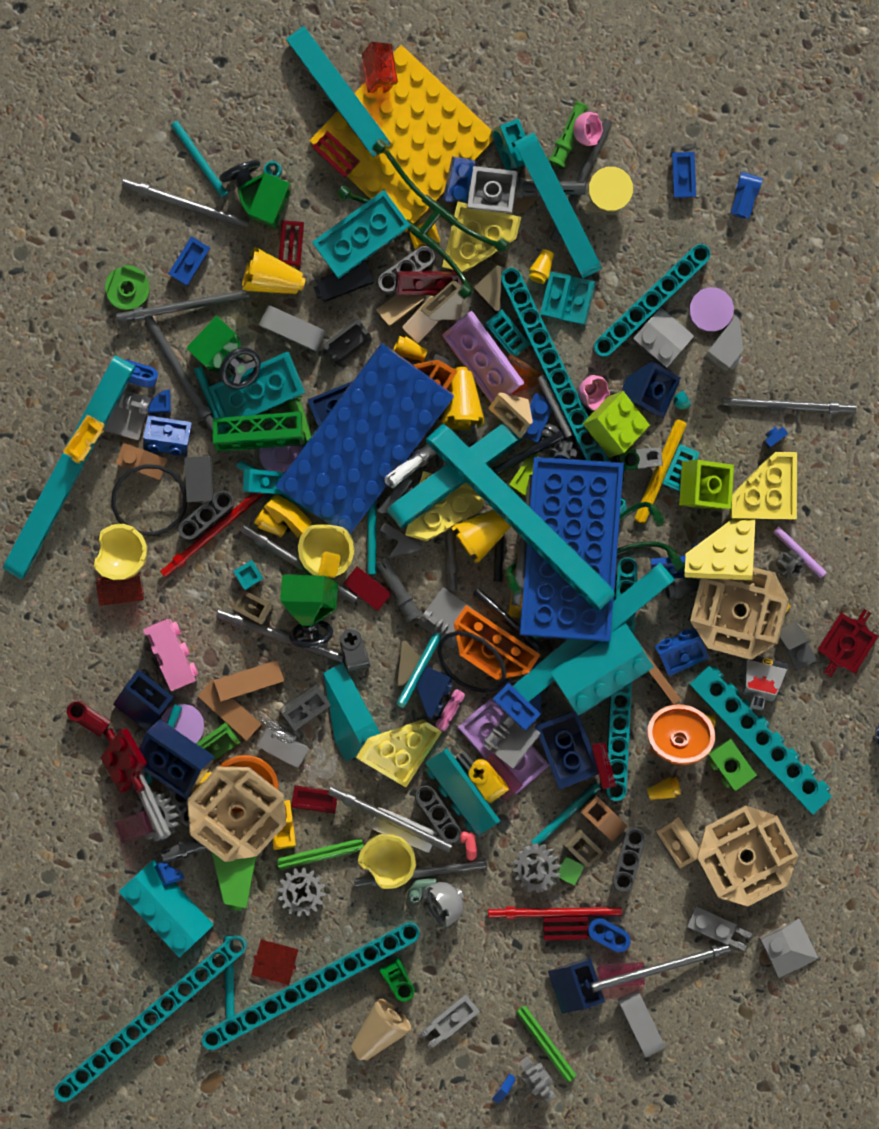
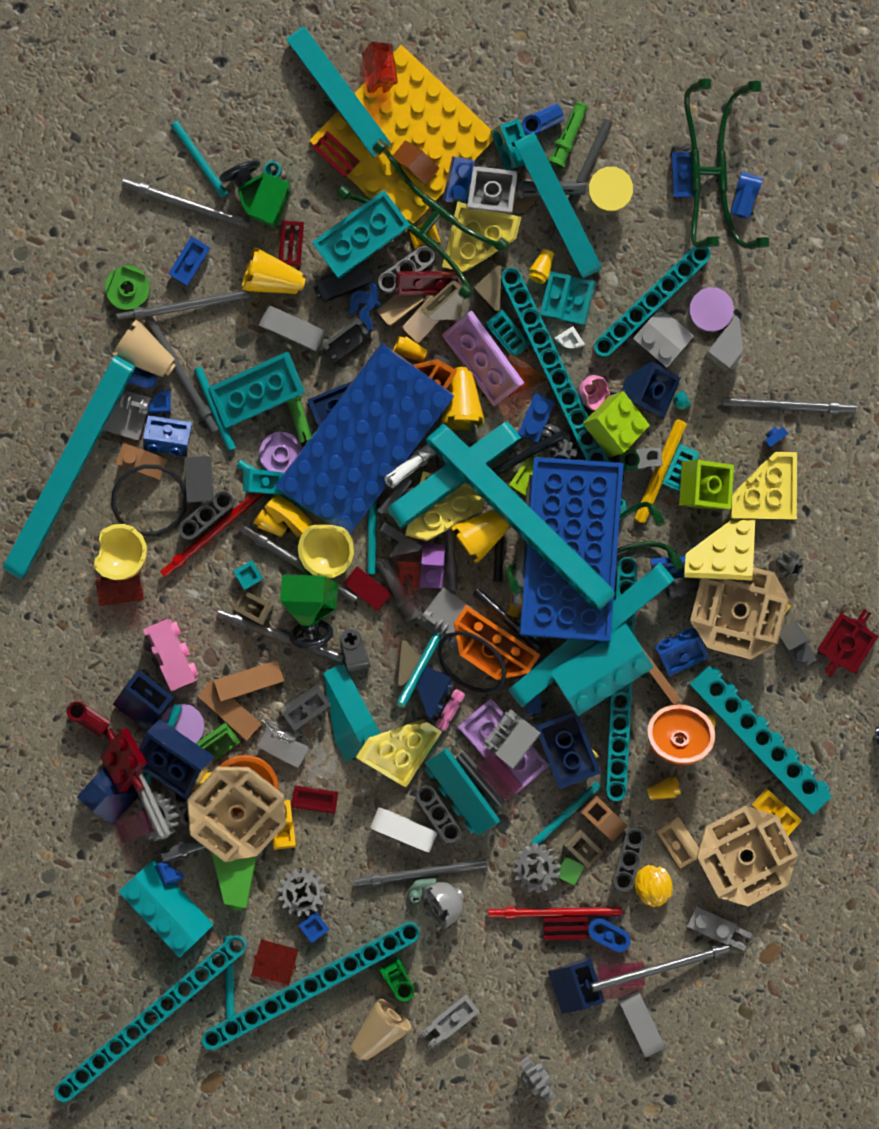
(82, 439): yellow hinge -> none
(105, 799): none -> dark blue slope
(144, 351): none -> tan cone
(221, 350): green piece -> none
(258, 439): green fence -> none
(314, 927): none -> blue plate
(320, 854): bright green axle -> none
(329, 564): yellow slope -> none
(351, 800): flat silver bar -> none
(370, 298): none -> blue piece
(389, 860): light yellow cylinder -> none
(409, 569): none -> clear red hinge
(416, 162): none -> dark orange slope
(432, 565): none -> medium lavender slope
(471, 847): coral arm -> none
(489, 783): yellow piece -> none
(504, 1088): blue tile -> none
(513, 412): tan slope -> none
(516, 707): blue plate -> none
(544, 119): none -> blue piece
(546, 1044): bright green axle -> none
(555, 406): light grey bar -> none
(570, 339): none -> white tile
(588, 129): bright pink hair -> none
(603, 765): dark red tile -> none
(653, 885): none -> yellow hair
(720, 171): none -> dark green bar
(743, 772): bright green brick -> none
(762, 679): light grey torso -> none
(771, 804): none -> yellow slope
(788, 948): light grey slope -> none
(792, 545): lavender bar -> none

